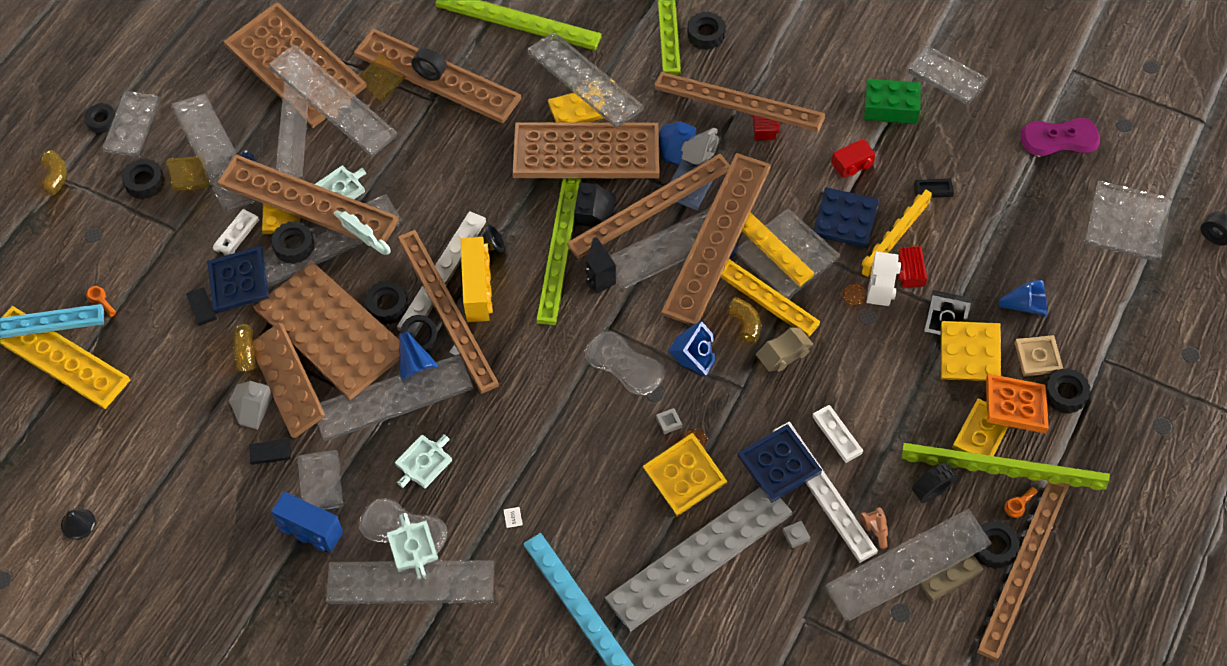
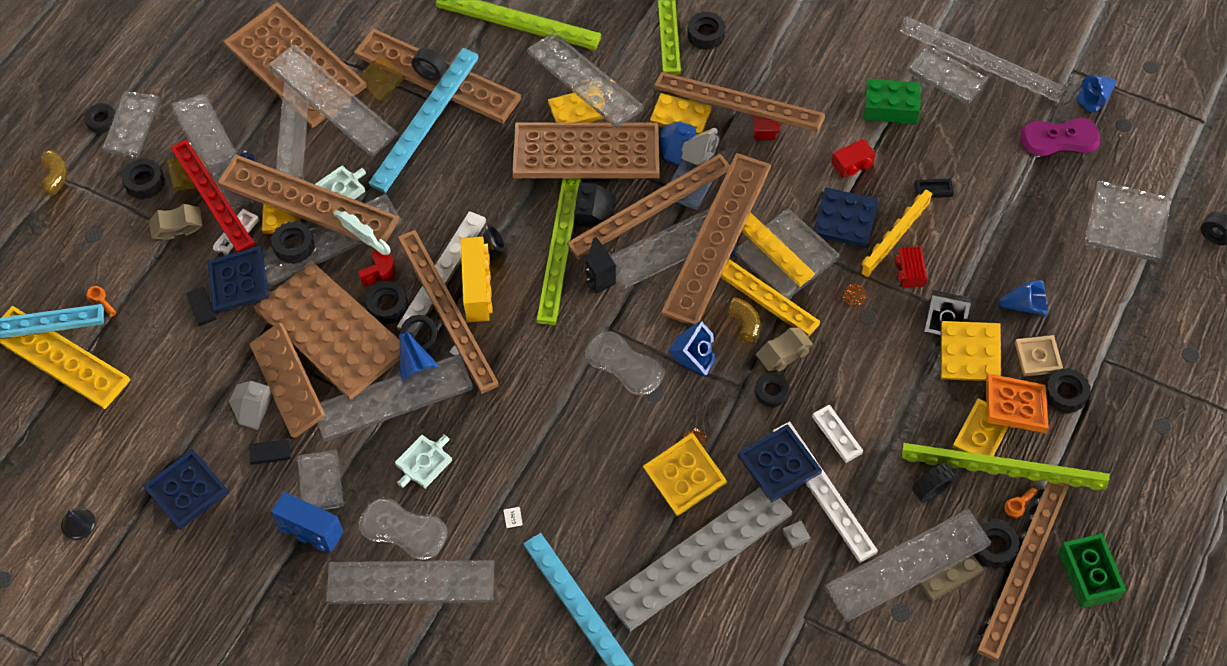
(169, 223): none -> dark tan brick
(186, 489): none -> dark blue plate
(212, 196): none -> red plate
(244, 348): clear yellow cylinder -> none
(381, 270): none -> red brick
(412, 546): light aqua plate -> none
(423, 120): none -> medium azure plate
(669, 421): light grey plate -> none
(675, 109): none -> yellow plate
(768, 400): none -> black tyre
(877, 522): nougat piece -> none
(882, 278): white brick -> none
(983, 59): none -> clear plate
(1091, 571): none -> green brick
(1095, 92): none -> blue hat

